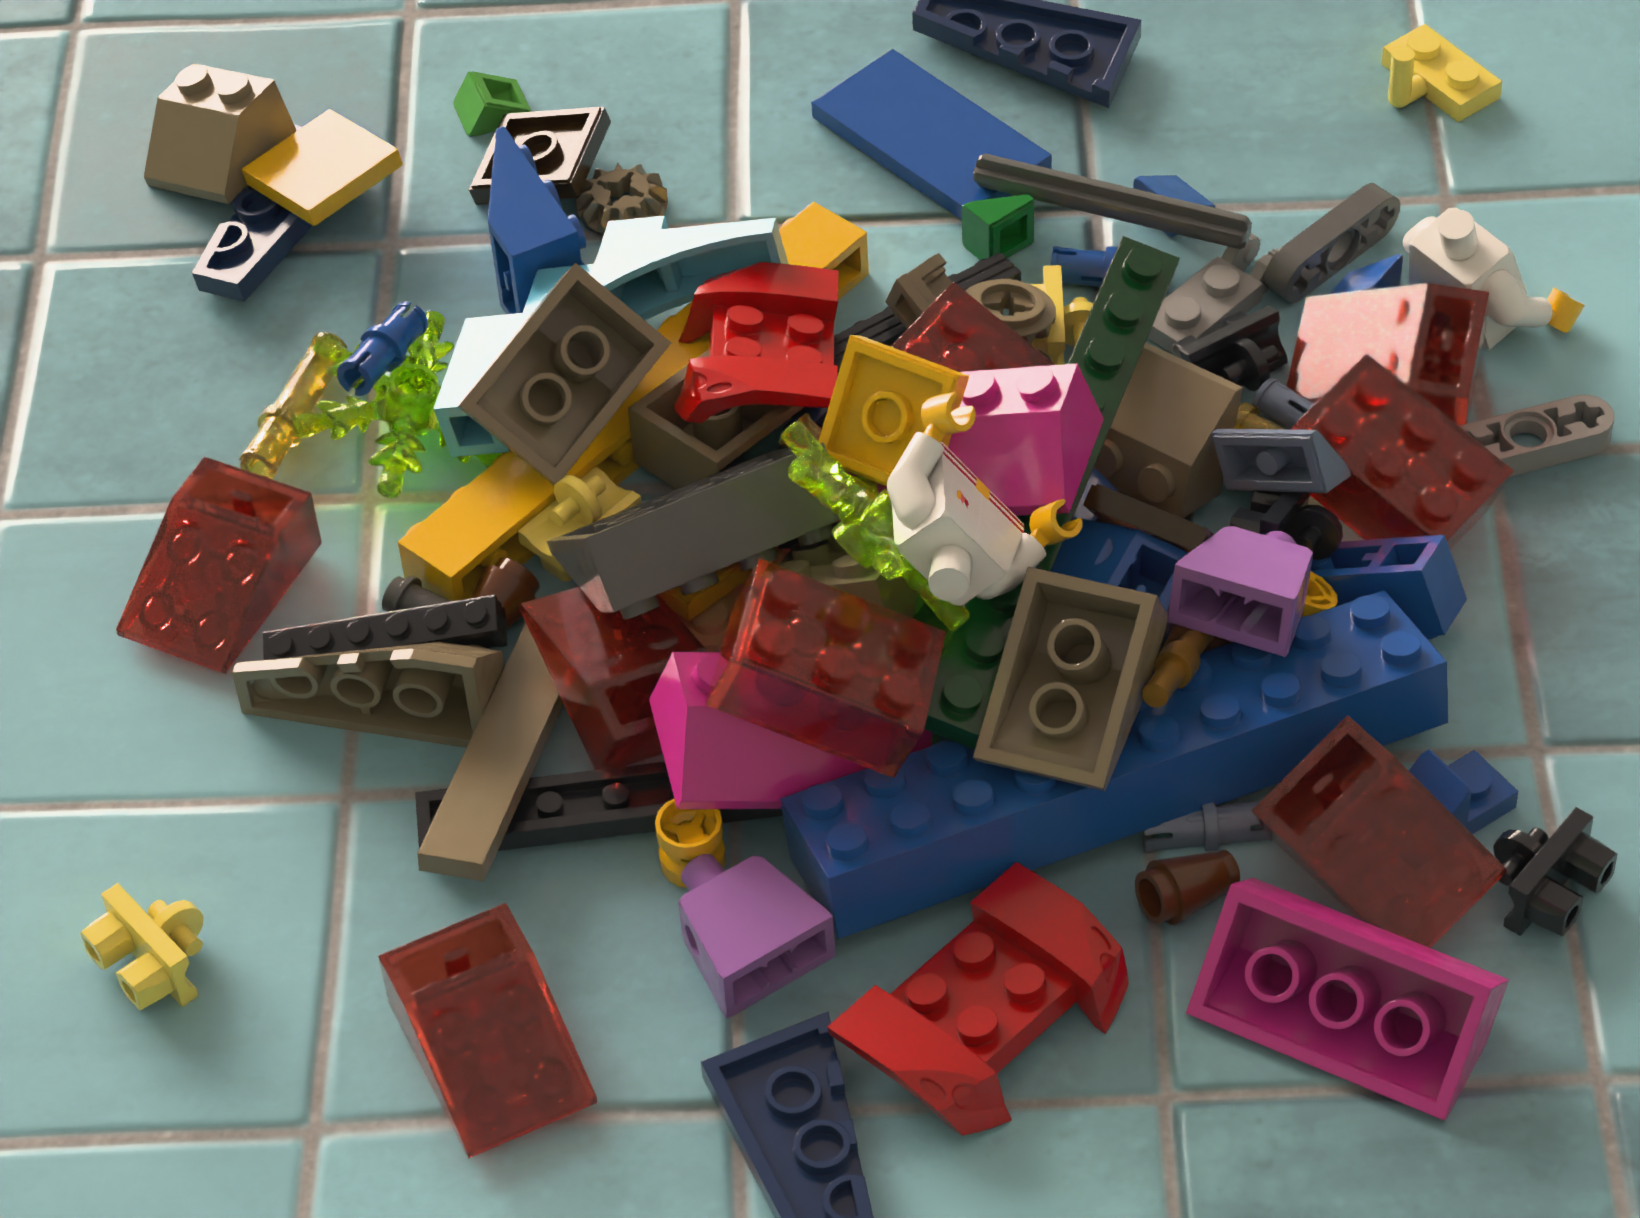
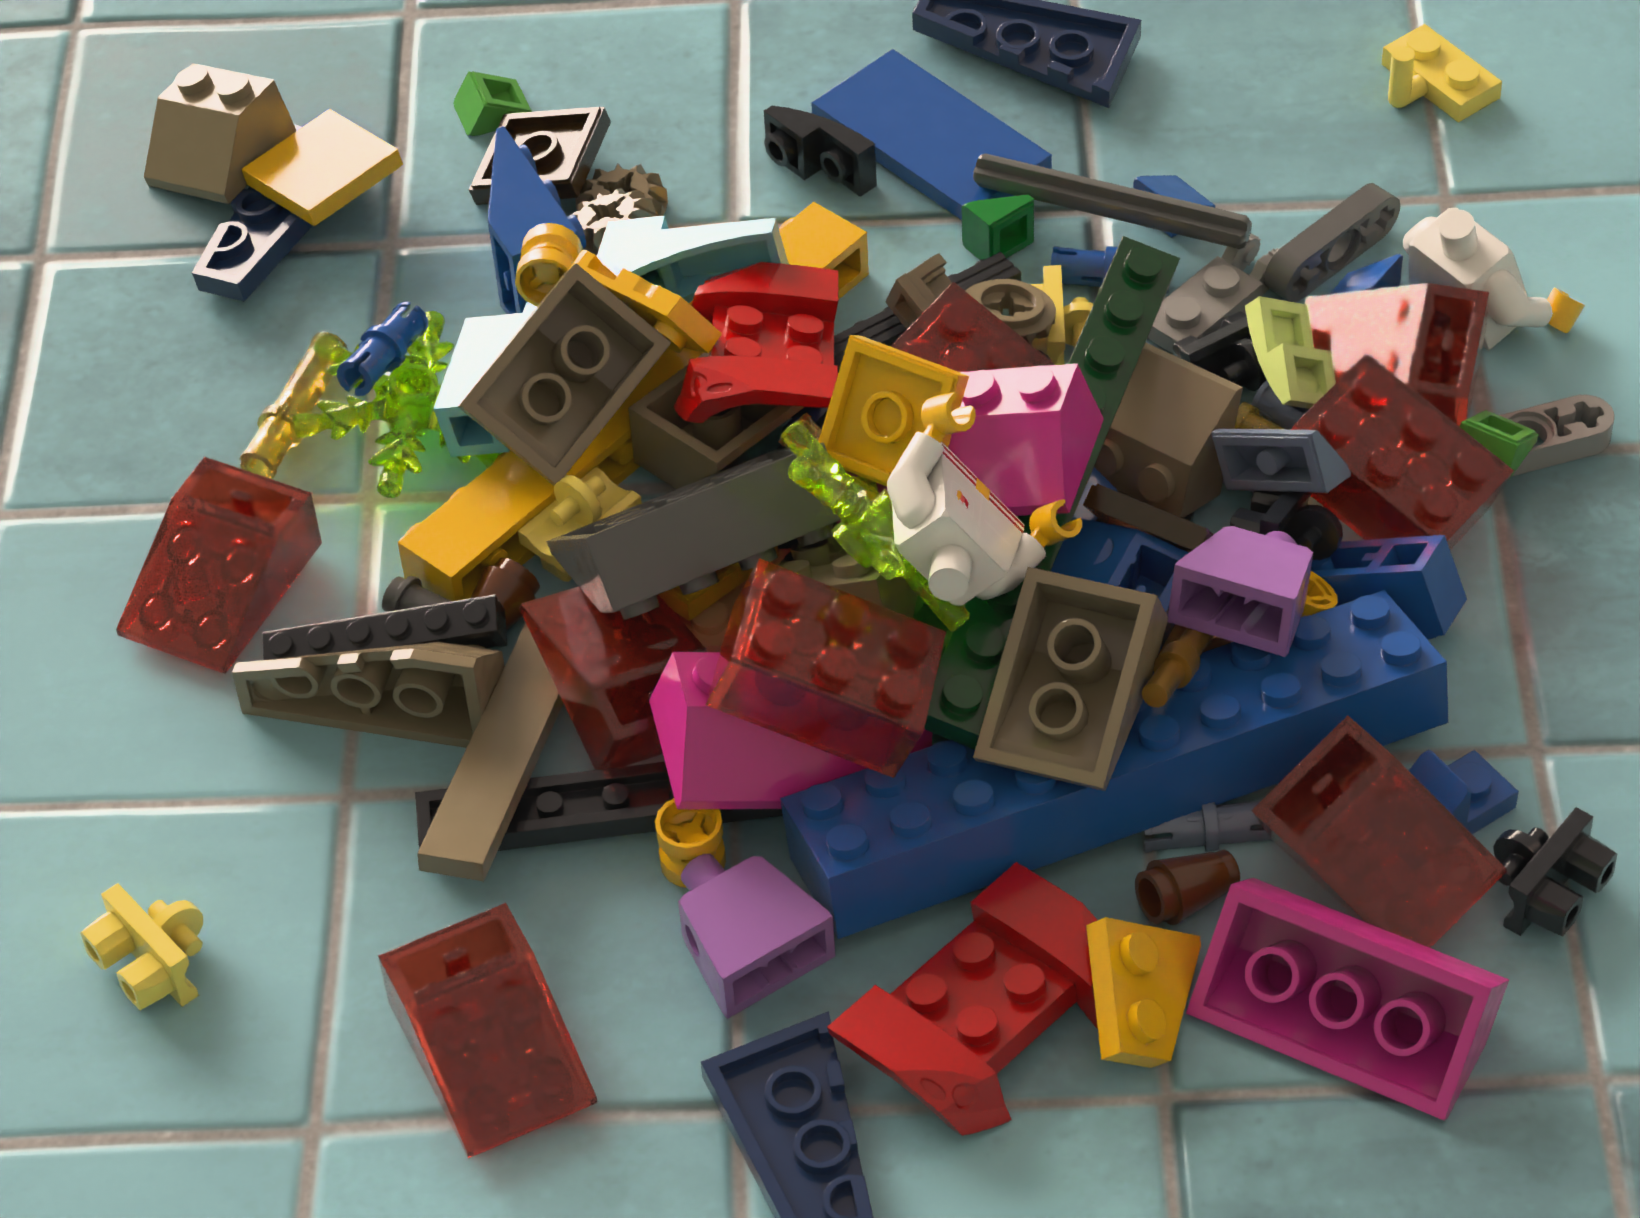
(545, 257): none -> yellow wheel
(612, 207): none -> dark tan gear
(656, 305): none -> yellow wing
(814, 143): none -> black slope
(1139, 988): none -> yellow wing
(1287, 352): none -> yellowish green slope
(1501, 436): none -> bright green slope

